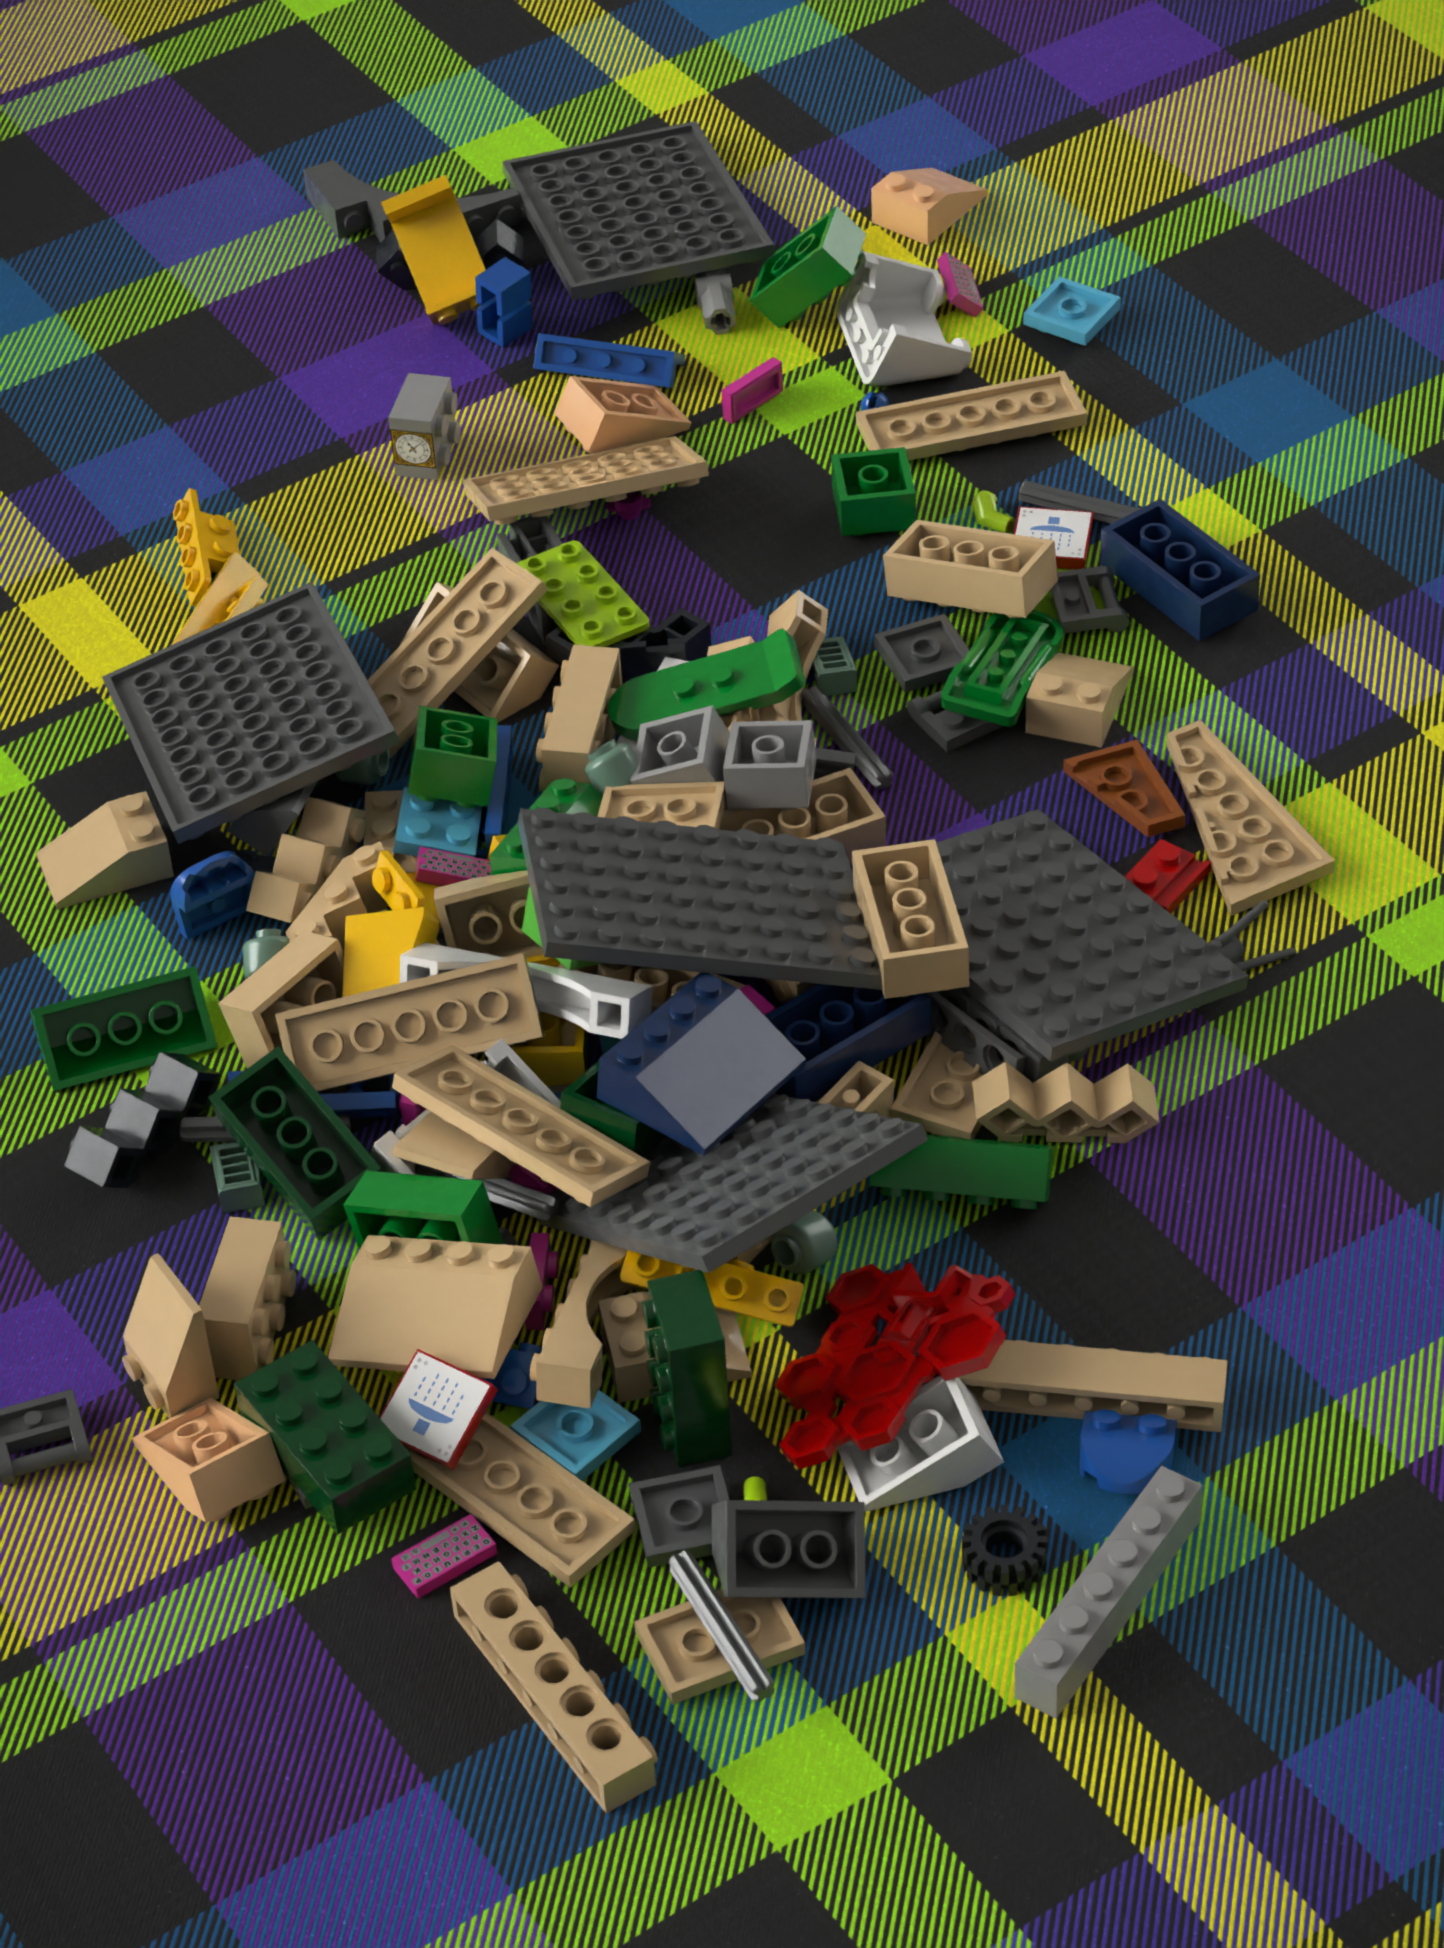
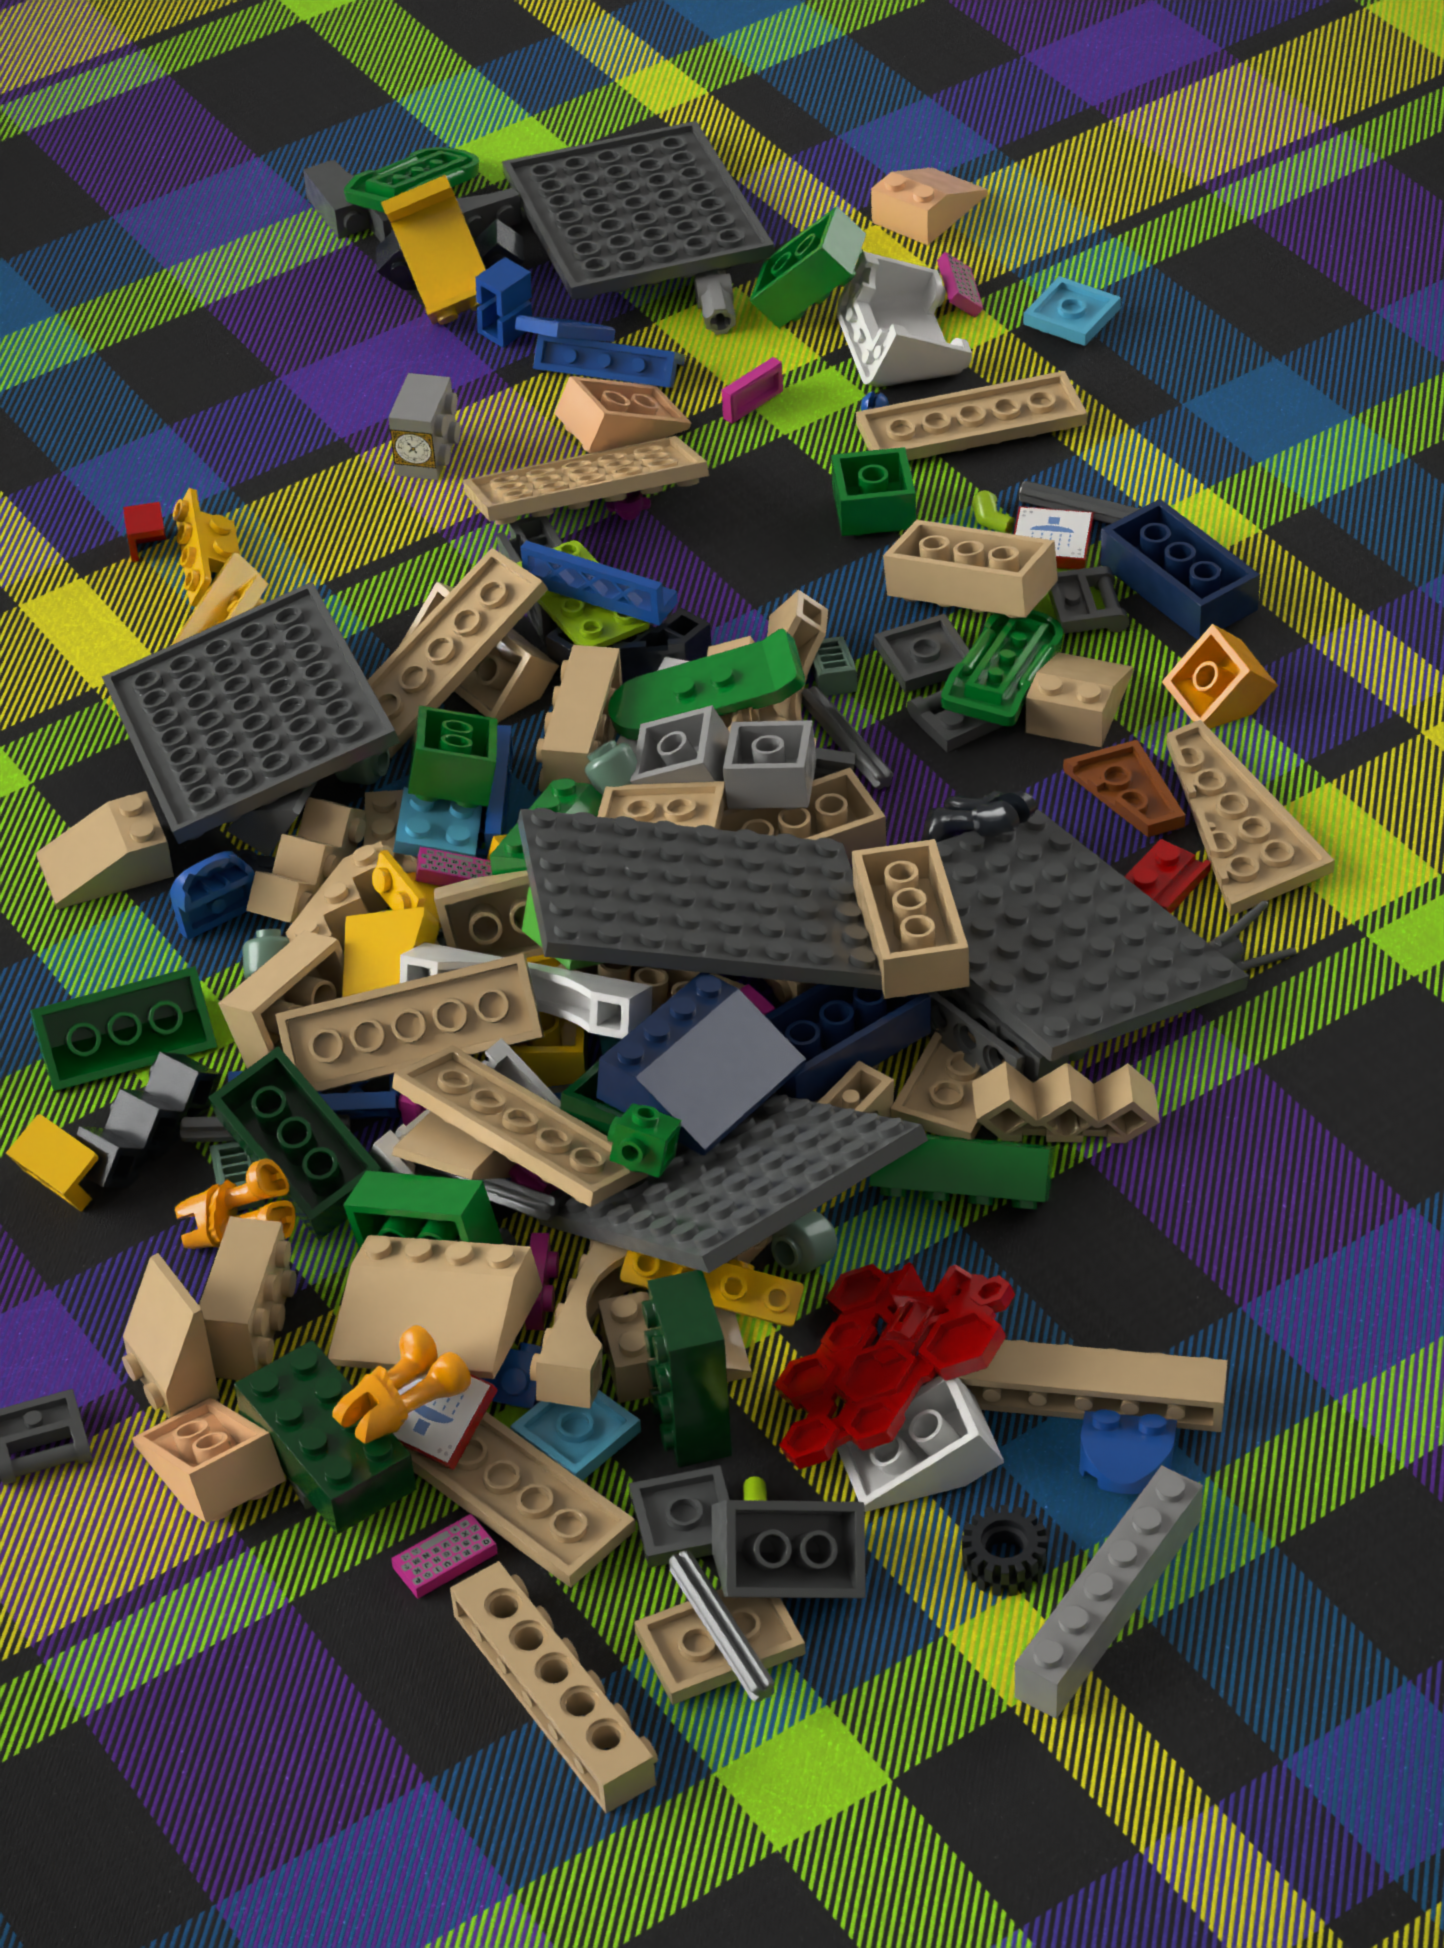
(54, 1159): none -> yellow panel
(143, 525): none -> red panel
(220, 1202): none -> light orange piece
(378, 1393): none -> light orange piece
(424, 165): none -> green piece
(565, 328): none -> blue tile
(599, 583): none -> blue fence
(644, 1139): none -> green brick
(989, 815): none -> black piece
(1219, 680): none -> light orange slope

